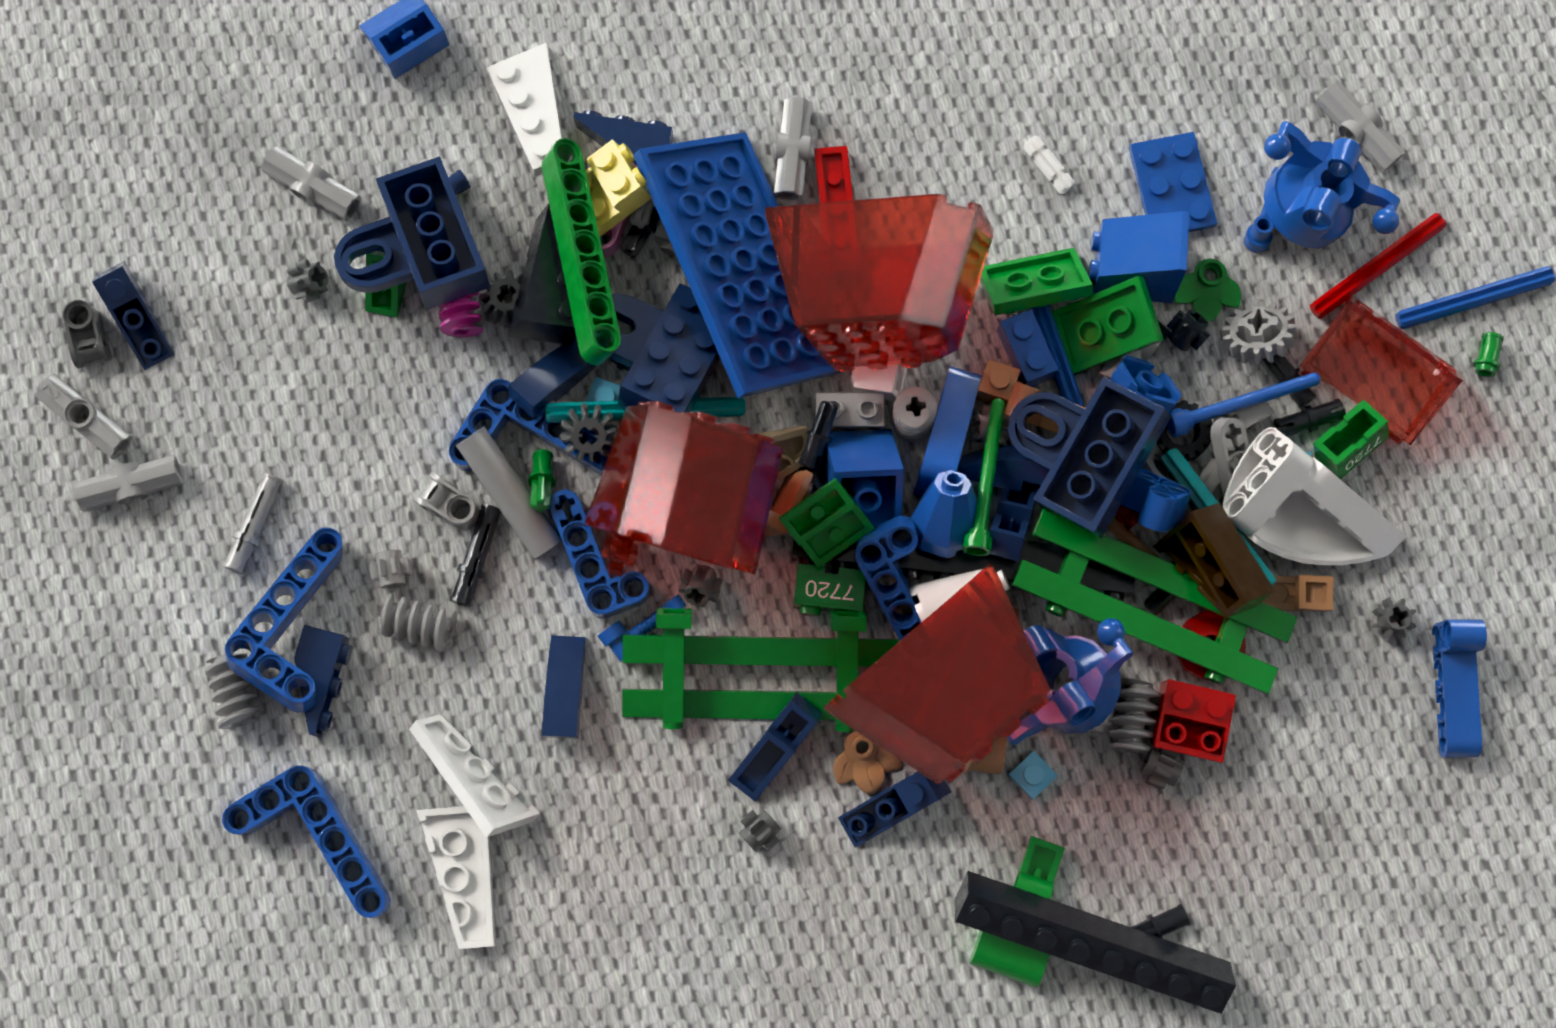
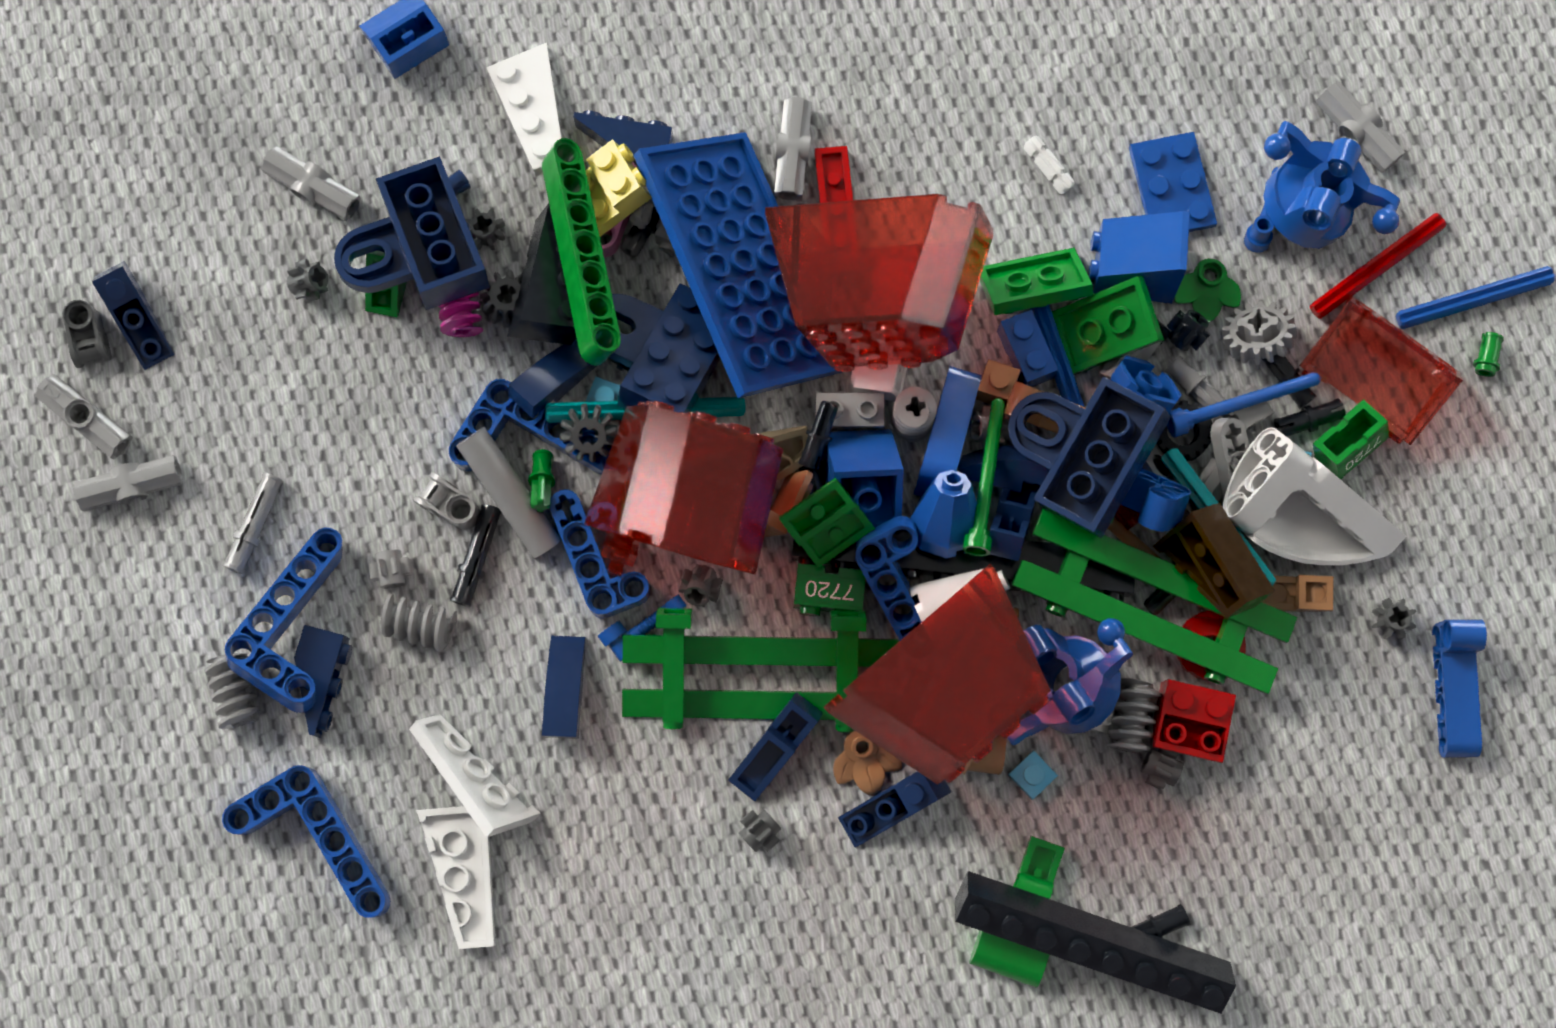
(493, 225): none -> dark grey gear
(1193, 382): none -> light grey axle

